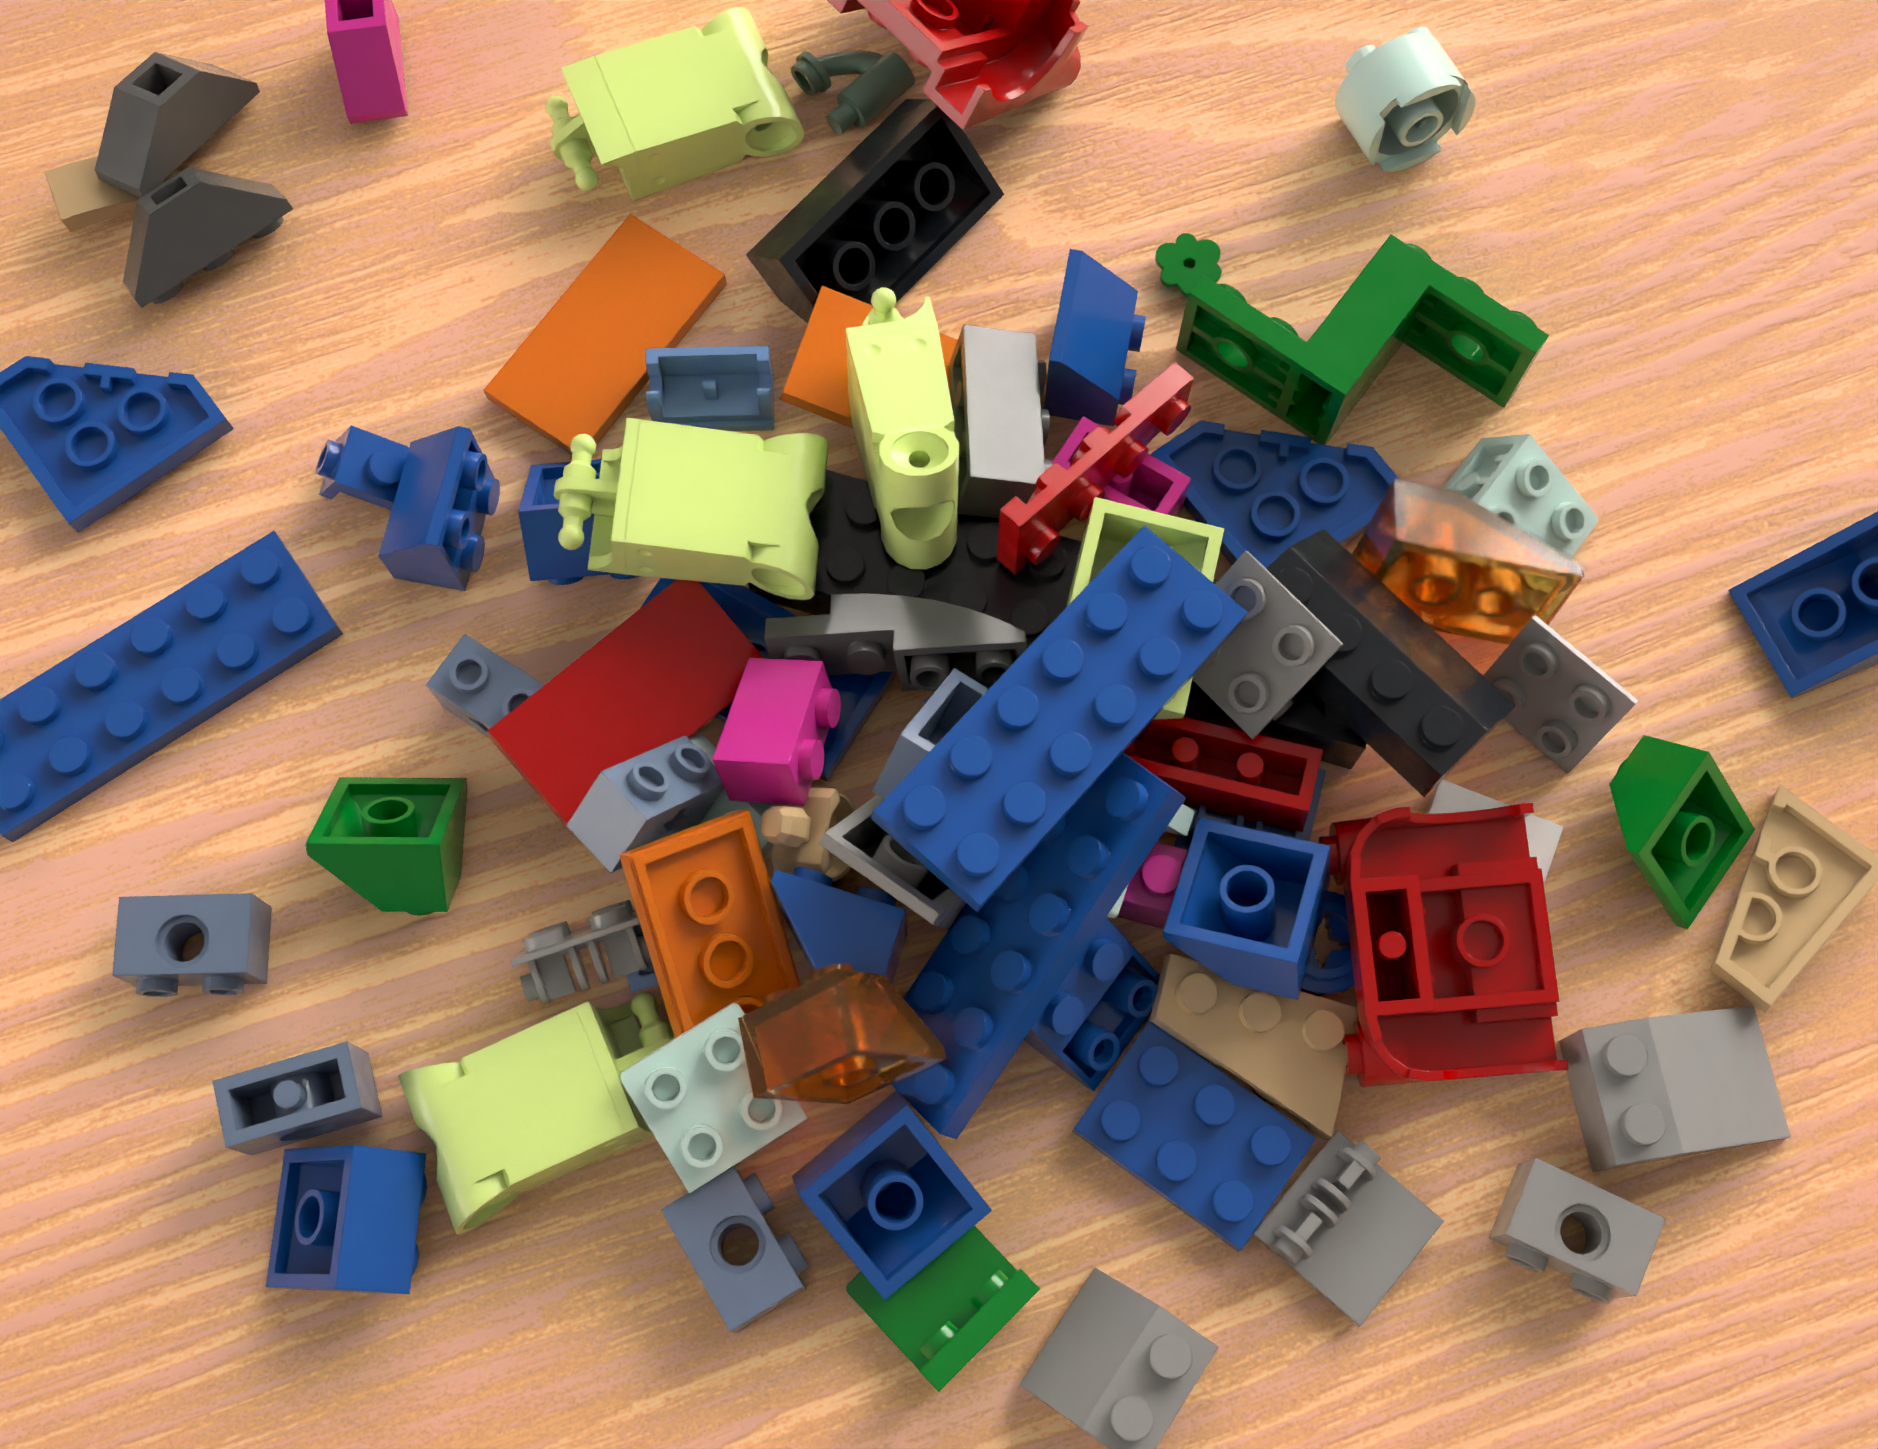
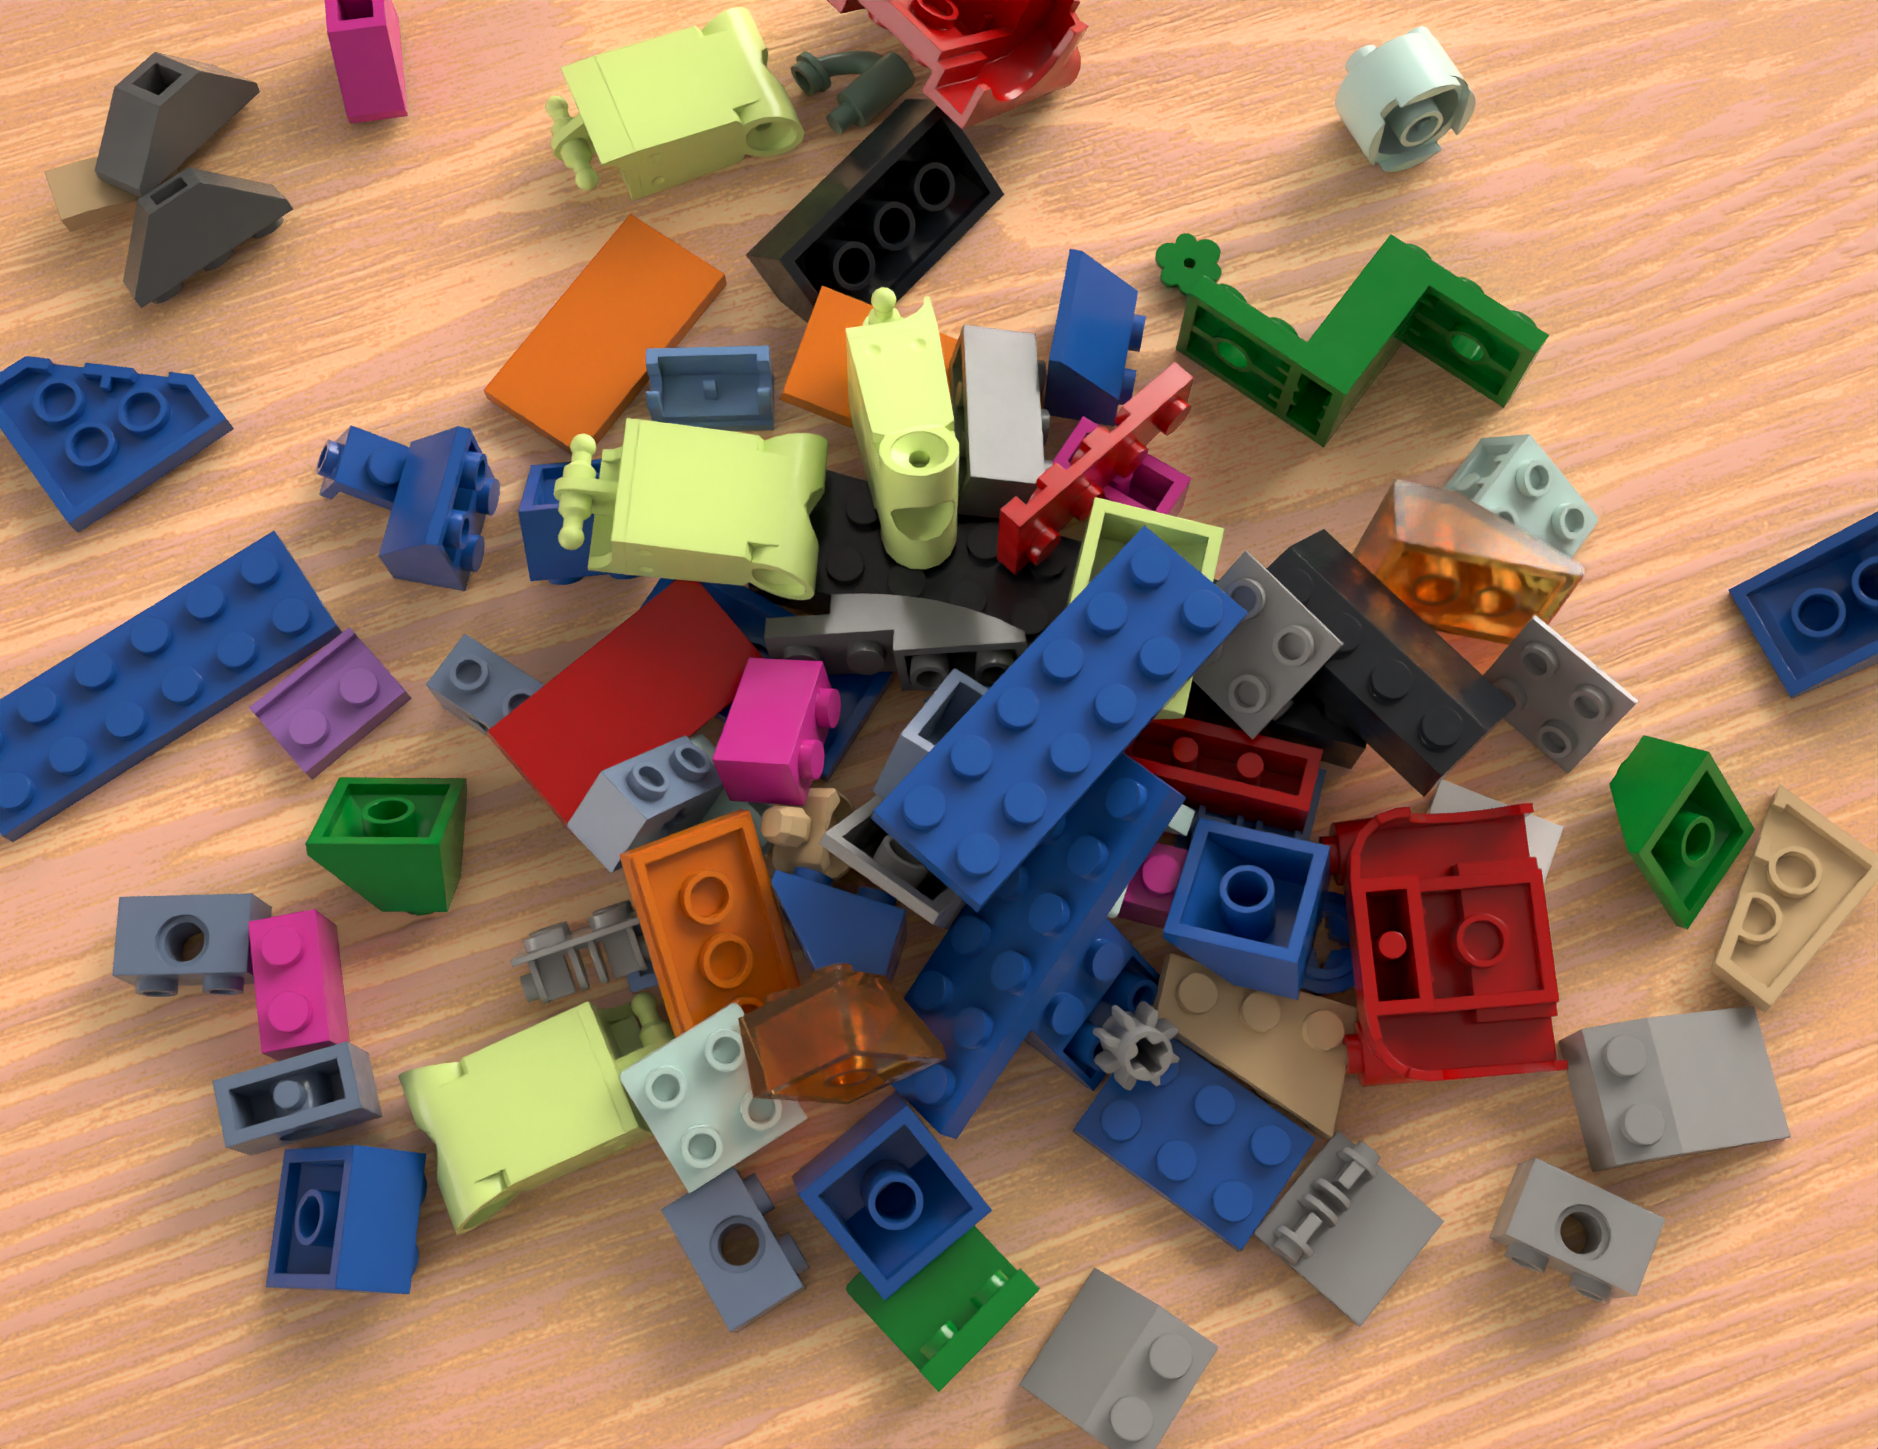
(298, 984): none -> dark pink brick
(330, 703): none -> medium lavender plate
(1136, 1045): none -> light grey gear
(1275, 487): blue plate -> none

